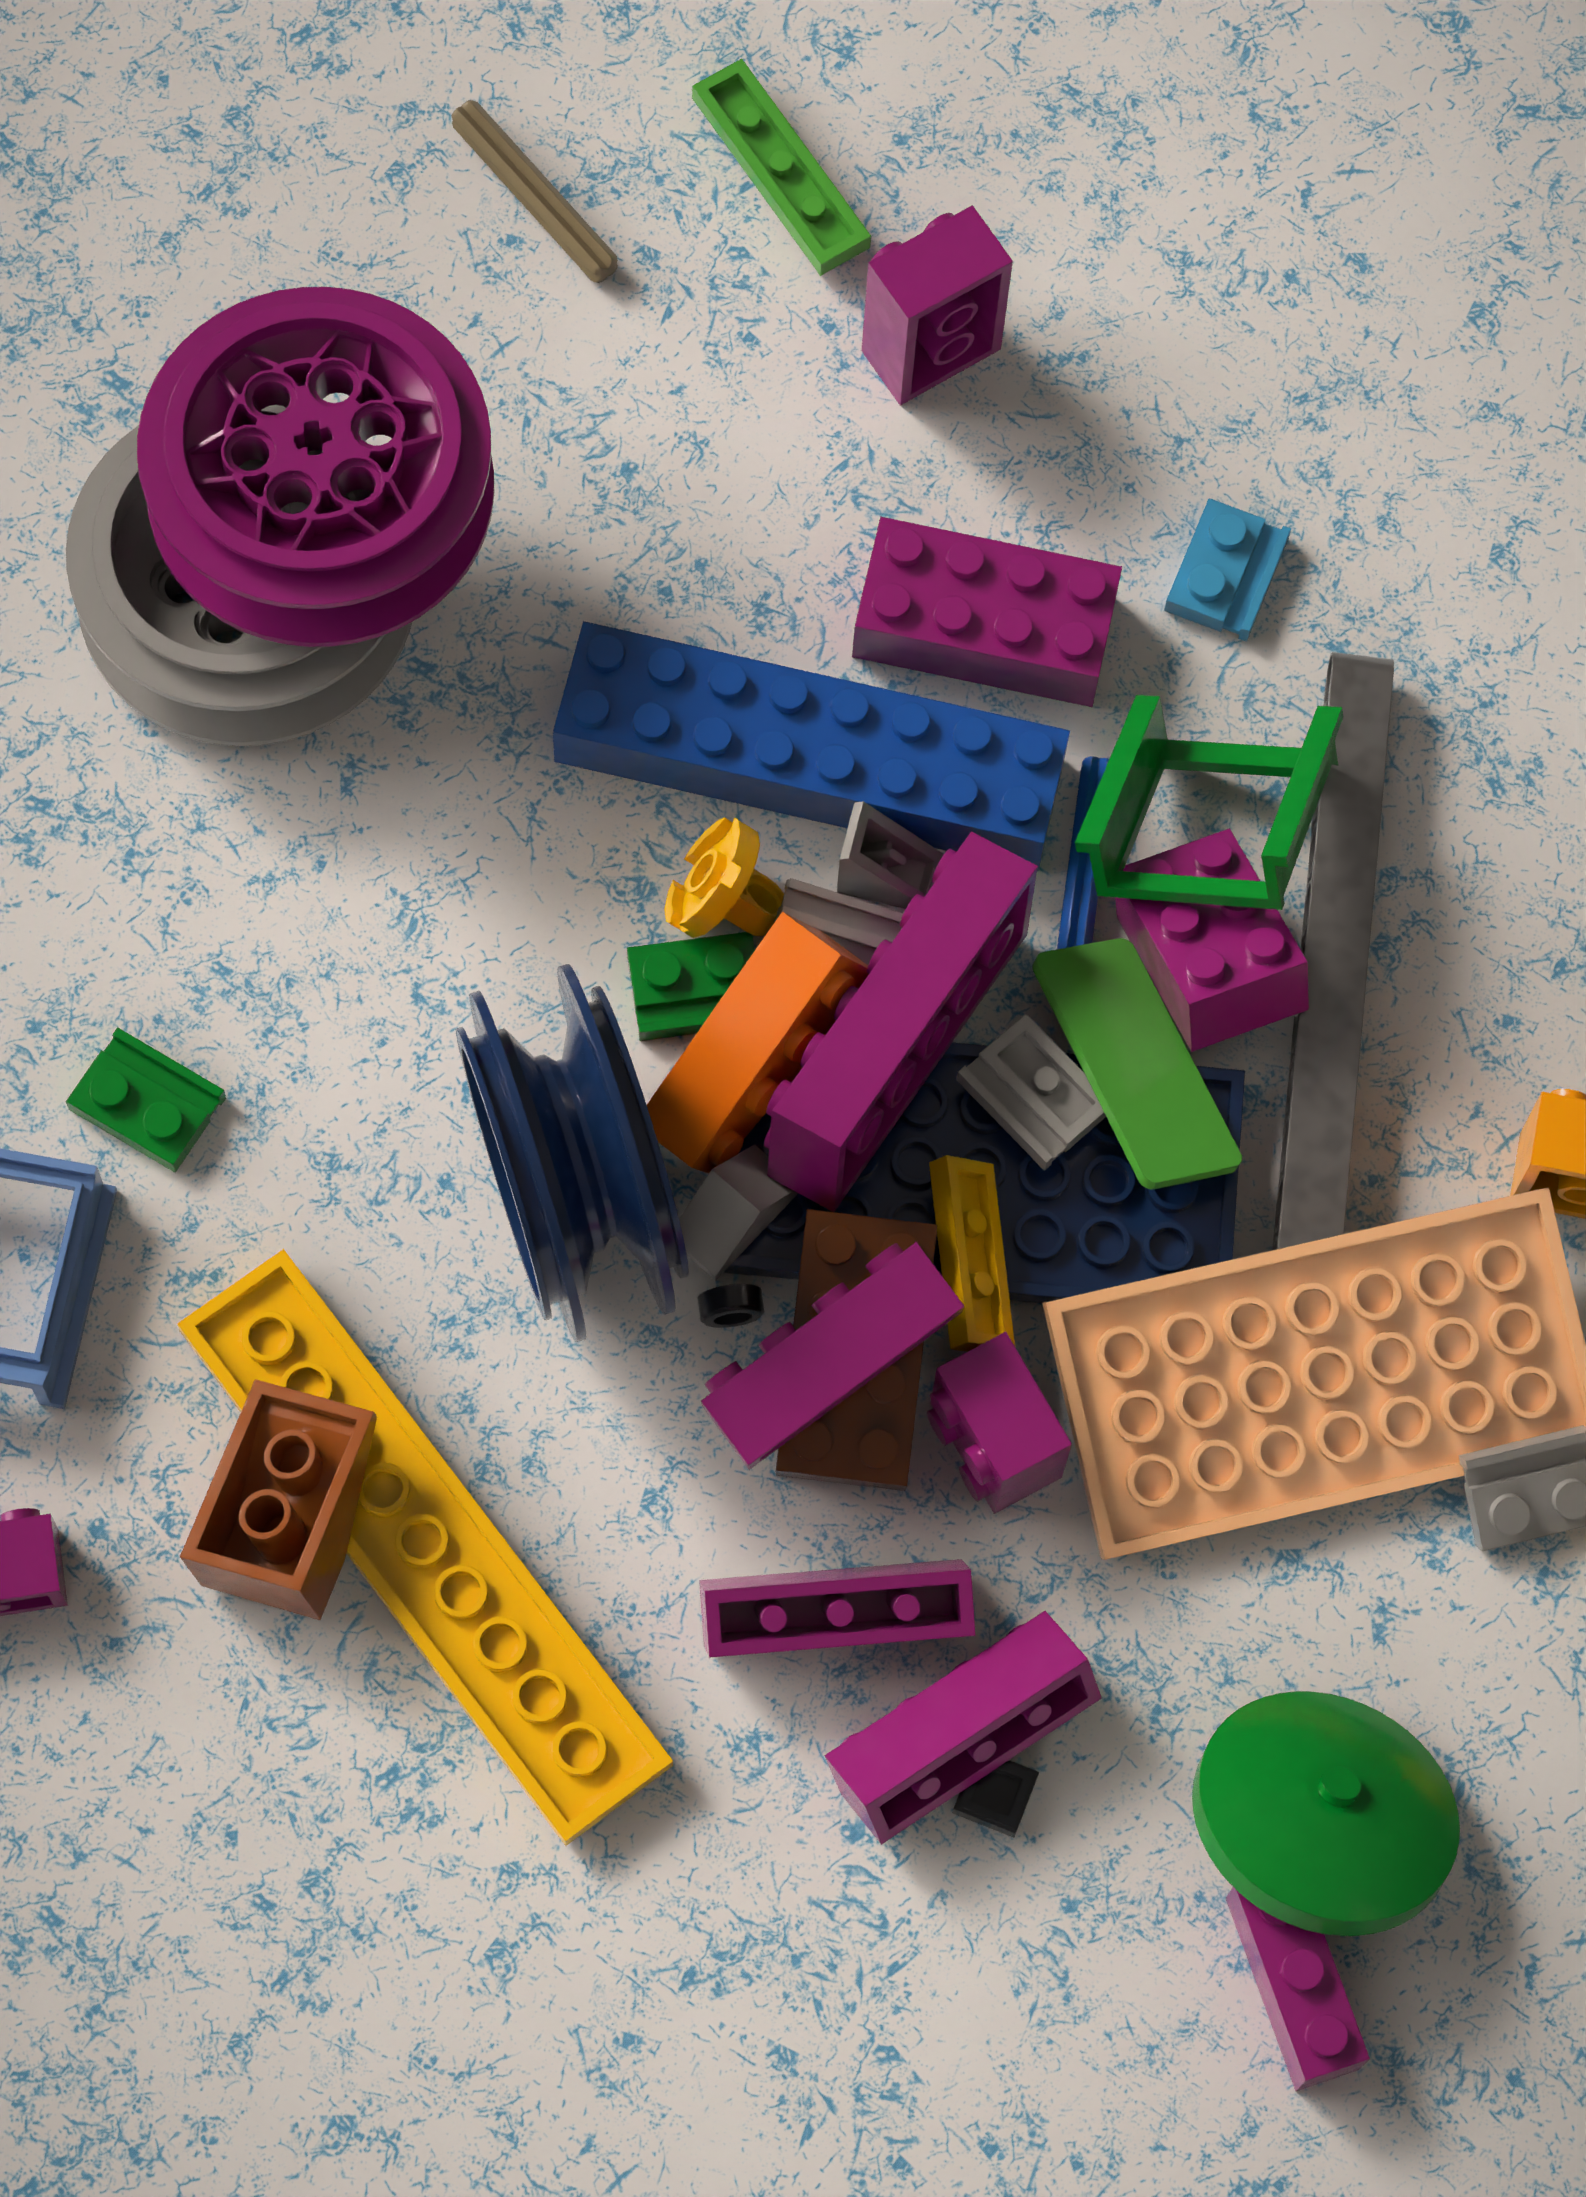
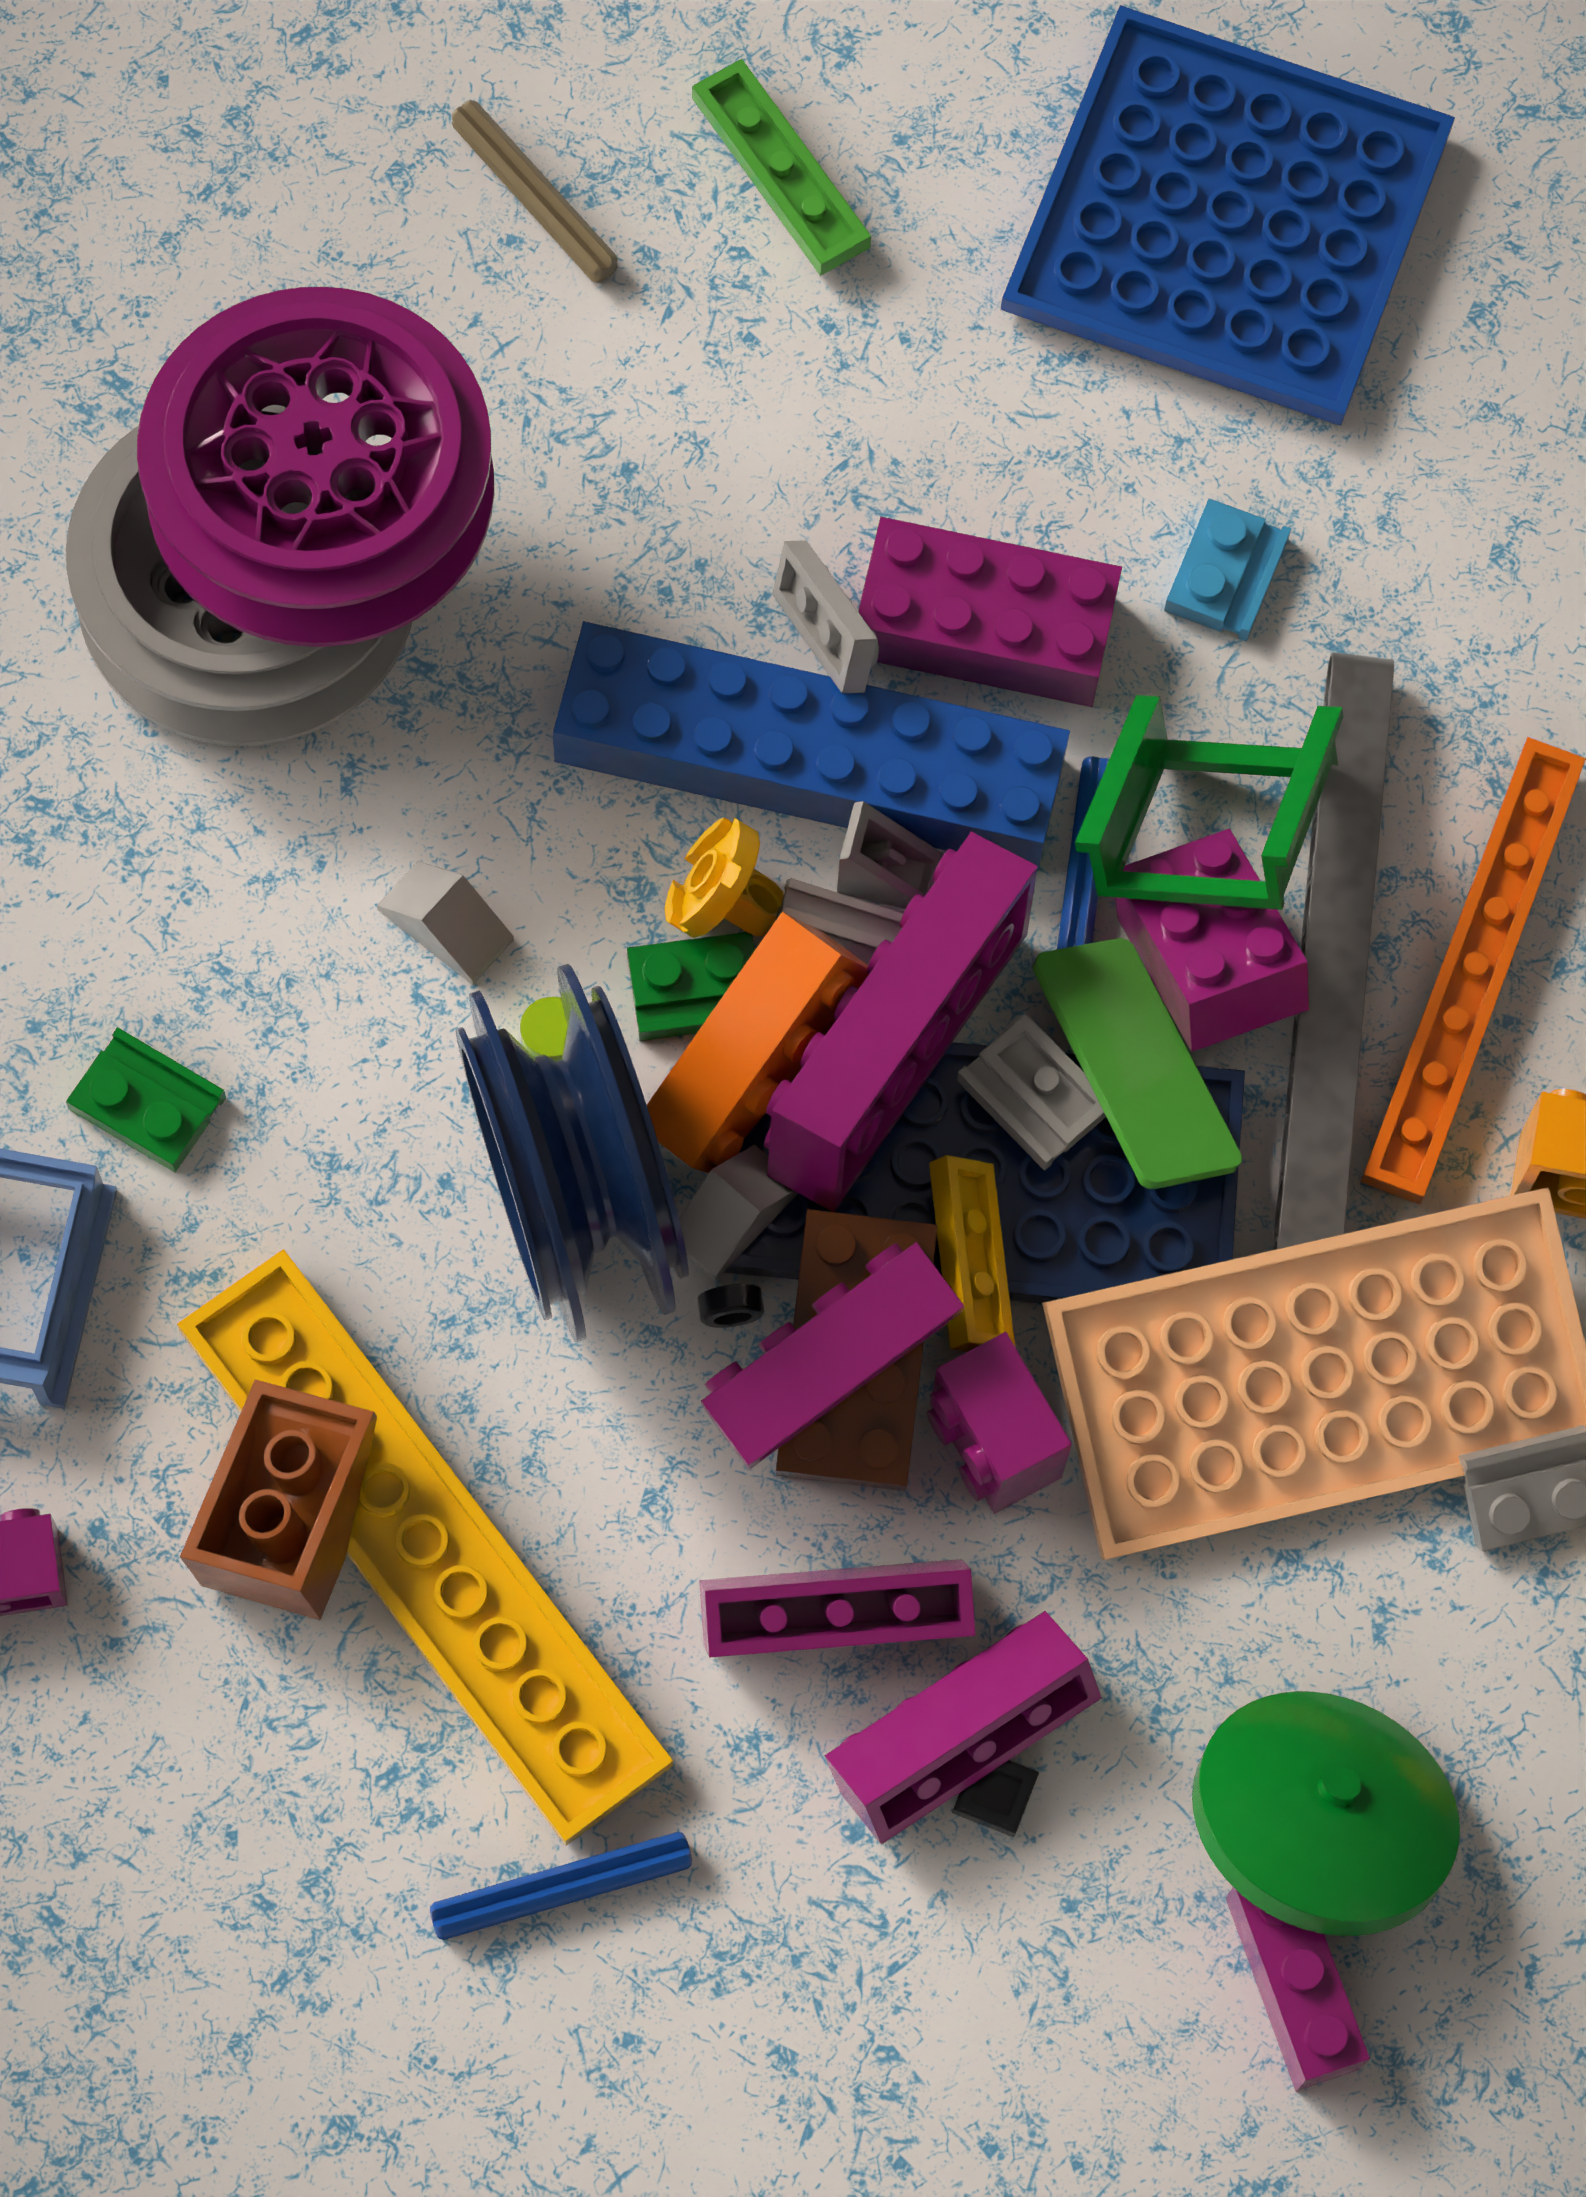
(447, 919): none -> light grey slope
(544, 1028): none -> lime tile
(560, 1885): none -> blue axle
(825, 617): none -> light grey plate
(935, 303): magenta brick -> none
(1228, 215): none -> blue plate
(1473, 971): none -> orange plate

